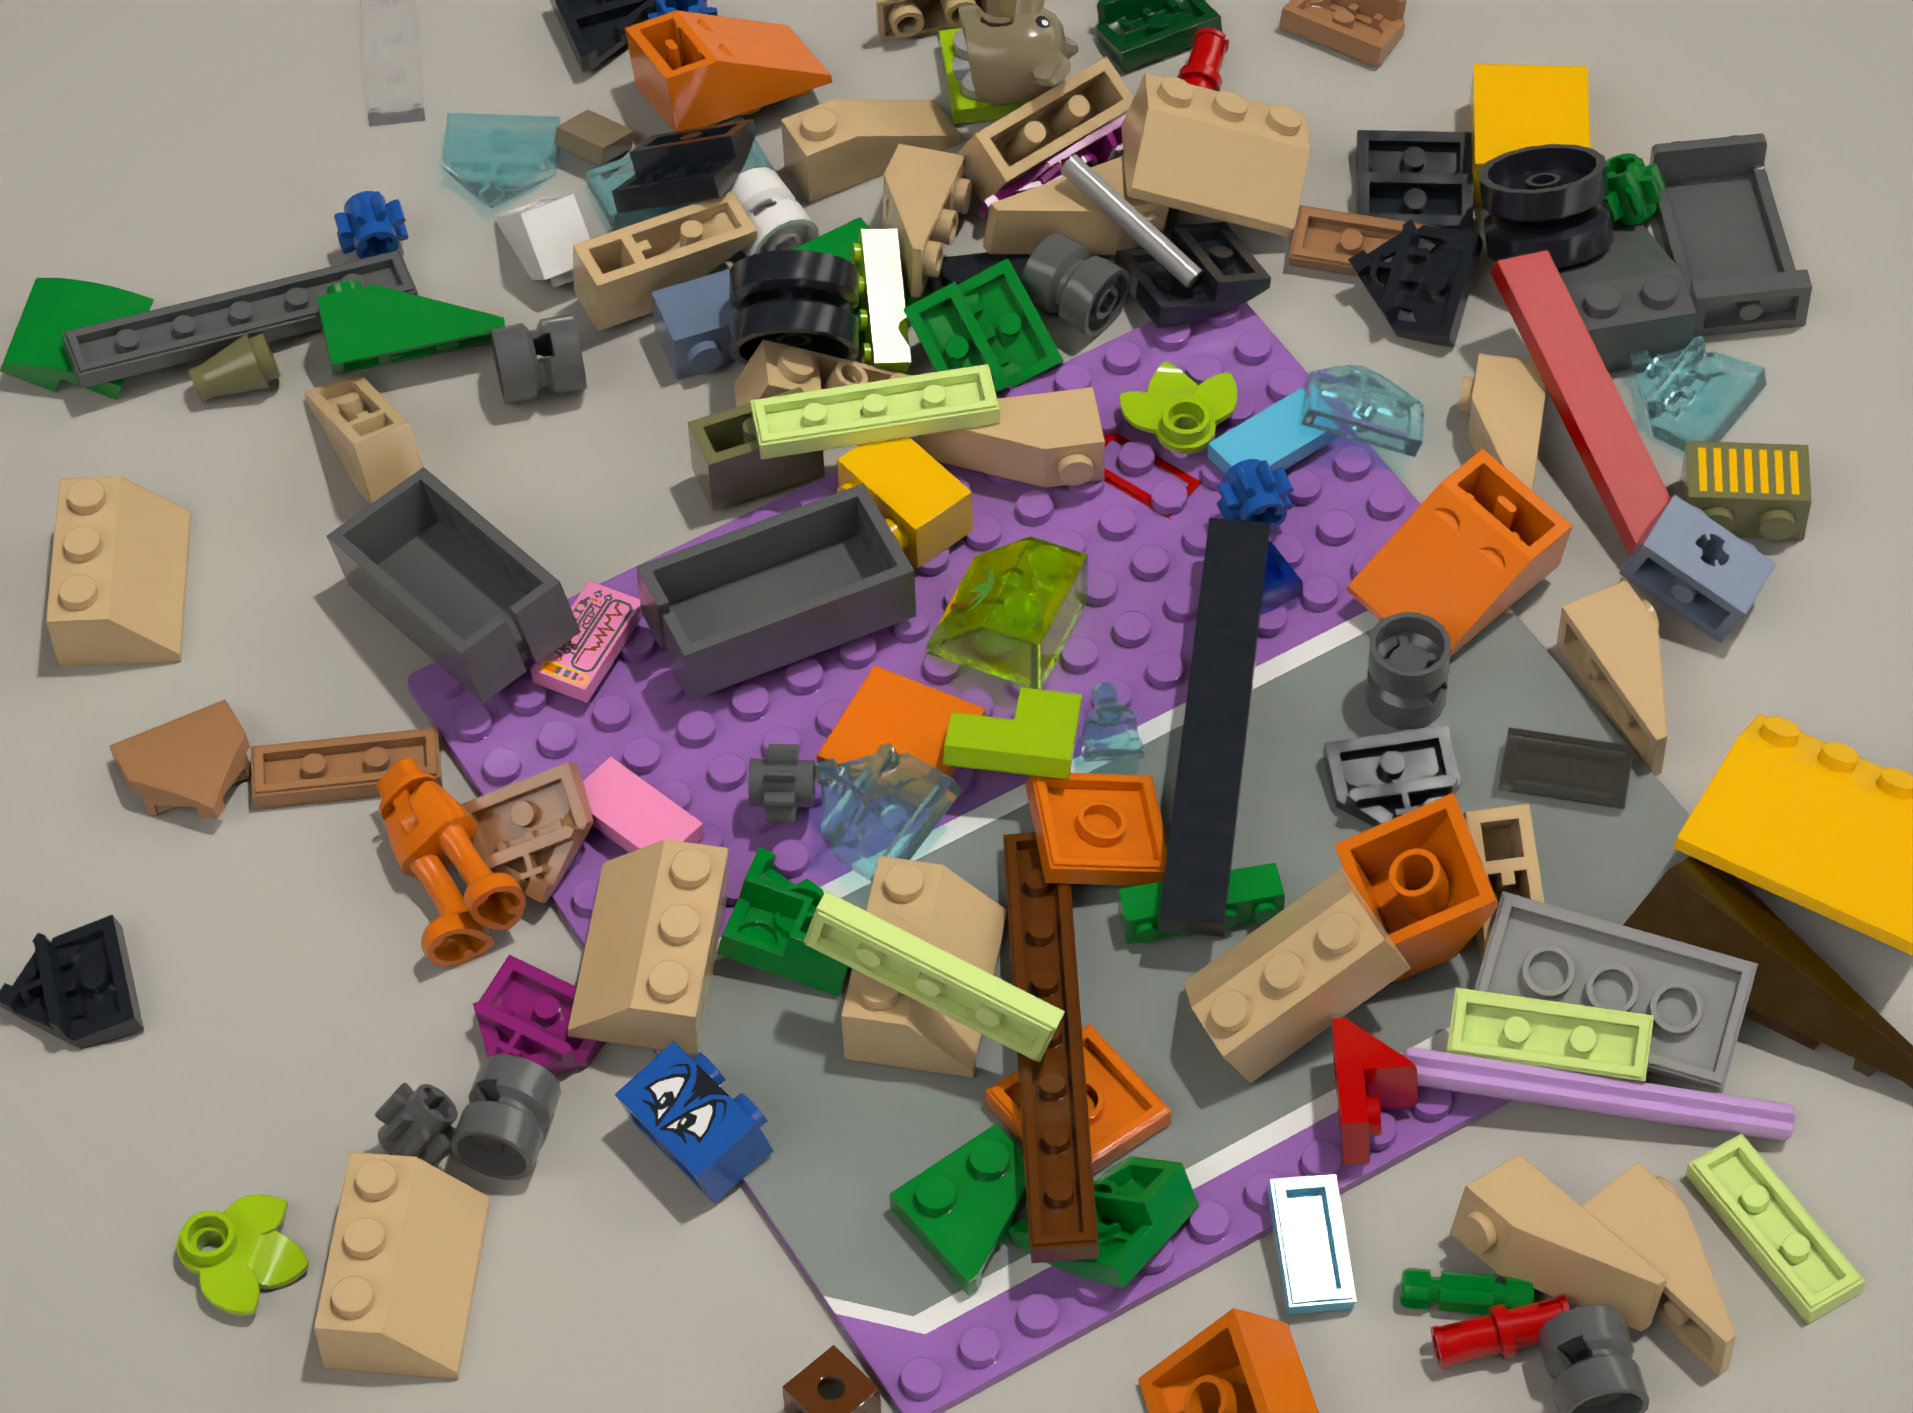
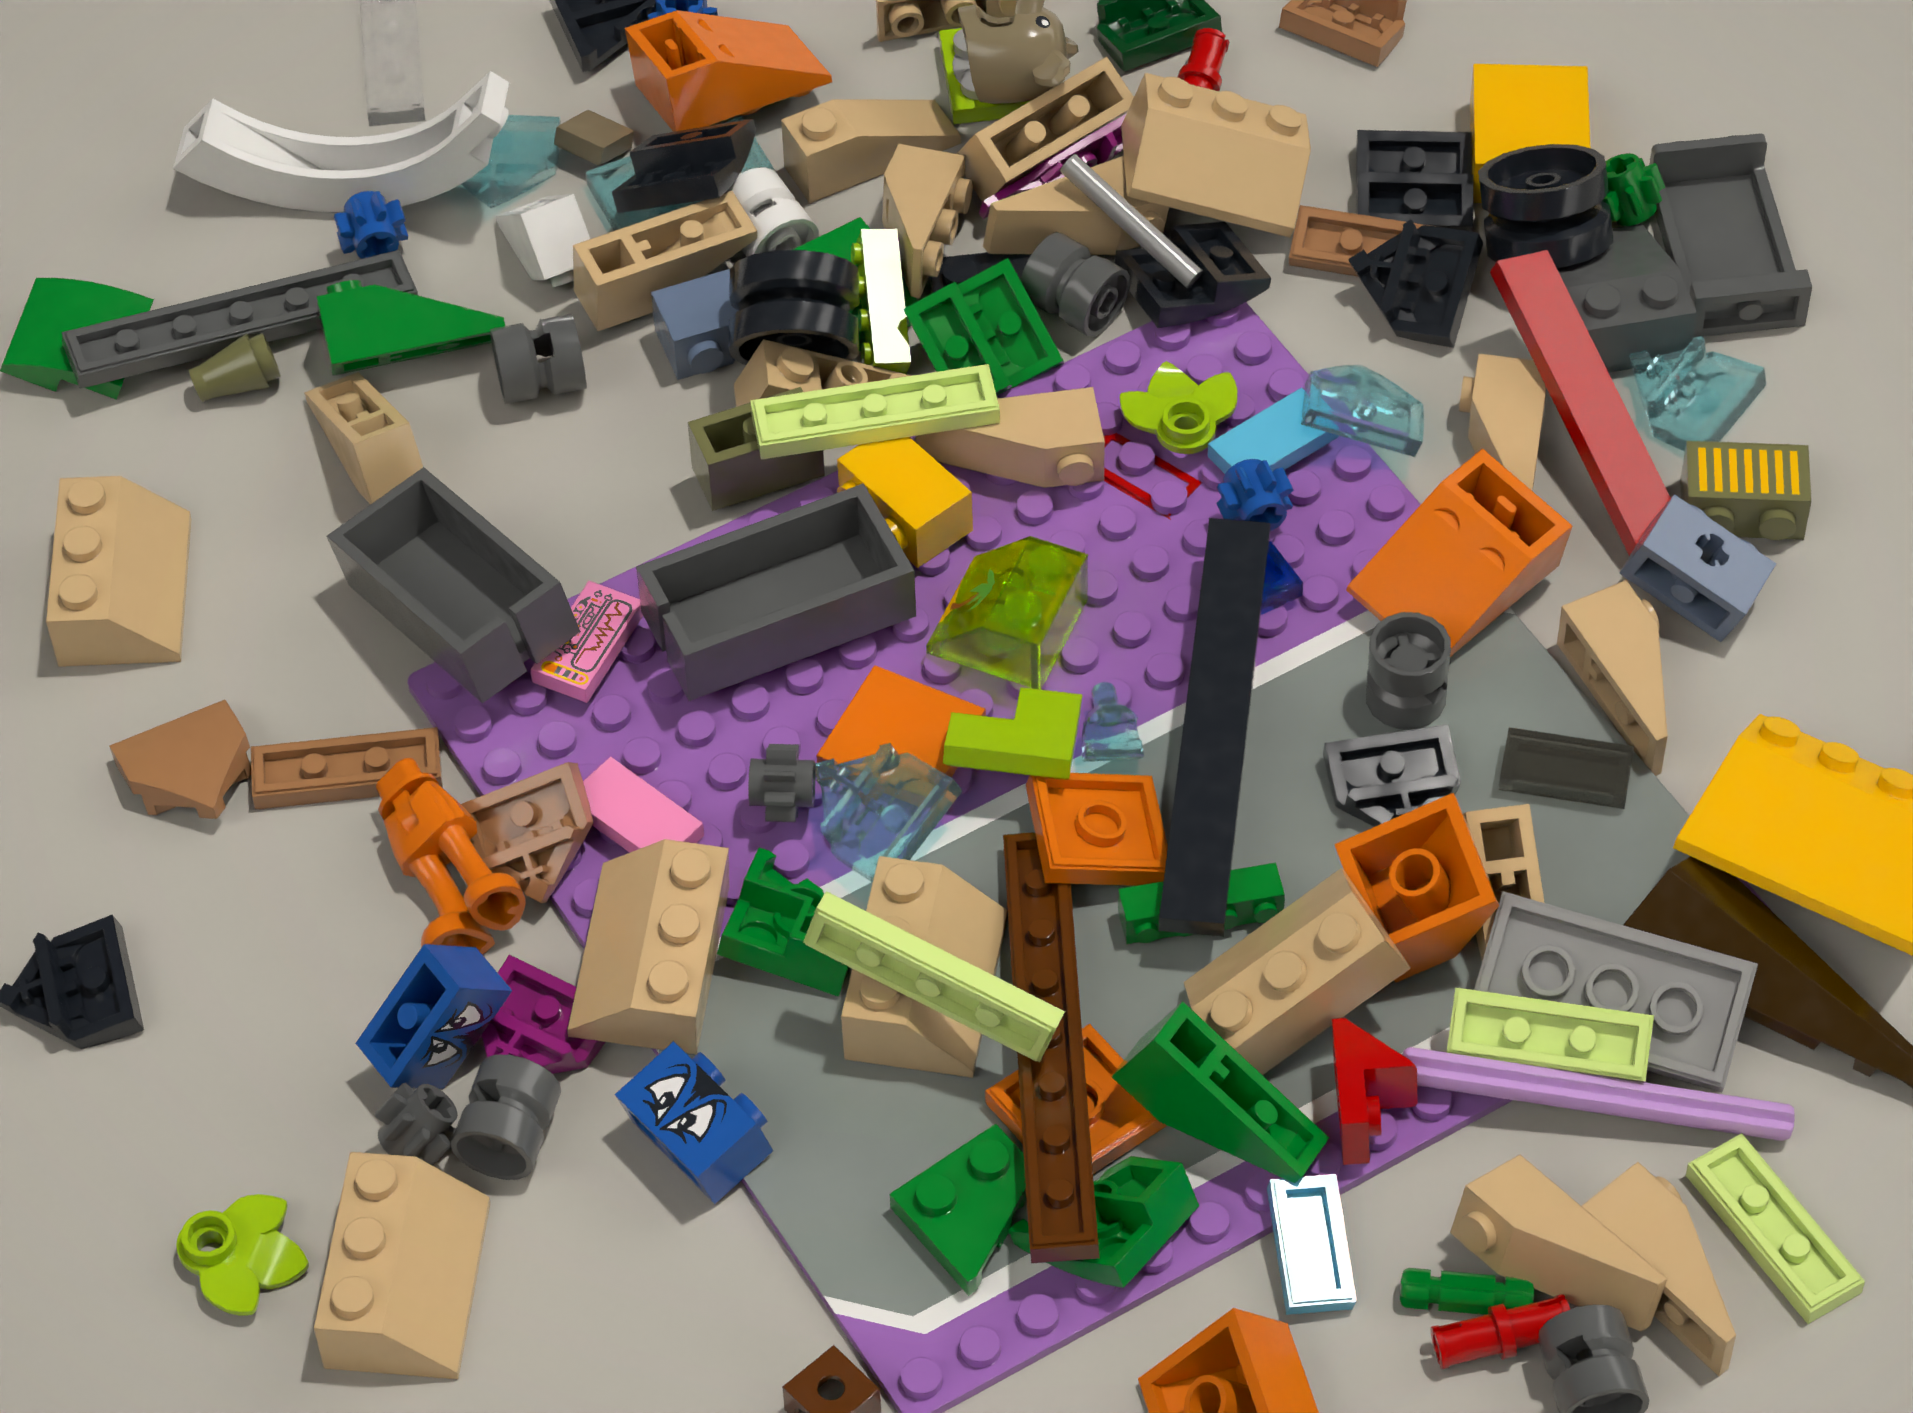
(325, 171): none -> white arch
(433, 1016): none -> blue brick
(1215, 1095): none -> green slope

